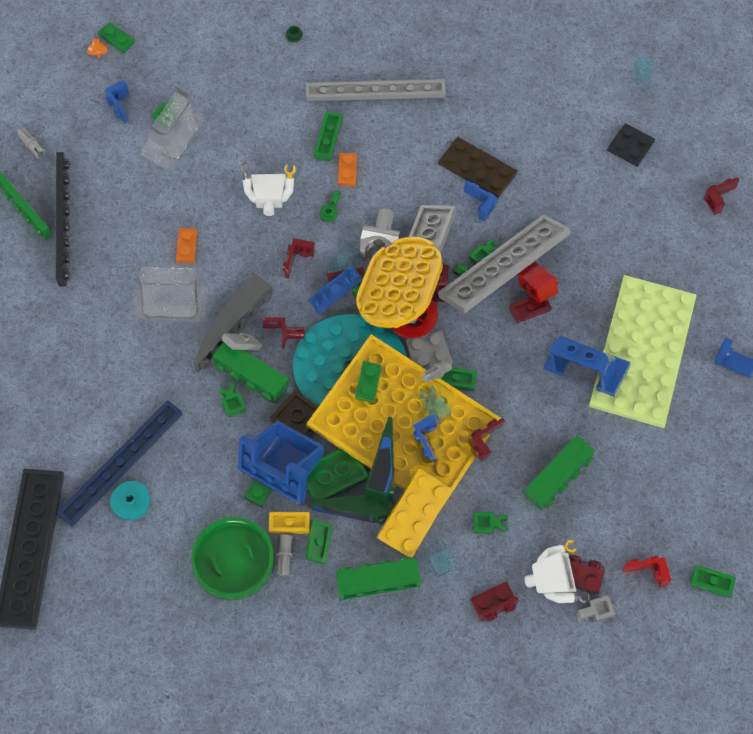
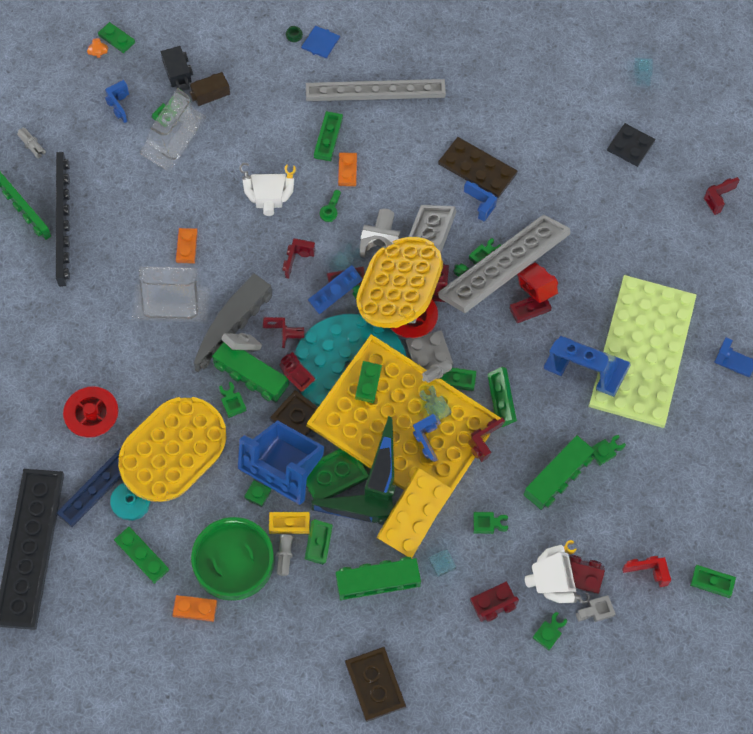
(90, 412): none -> red wheel
(141, 555): none -> green plate
(172, 449): none -> yellow plate
(176, 67): none -> black brick
(194, 608): none -> orange plate
(209, 89): none -> dark brown brick
(296, 371): none -> dark red bracket
(320, 42): none -> blue piece
(375, 684): none -> dark brown plate
(502, 395): none -> green plate
(549, 633): none -> green plate
(606, 451): none -> green plate

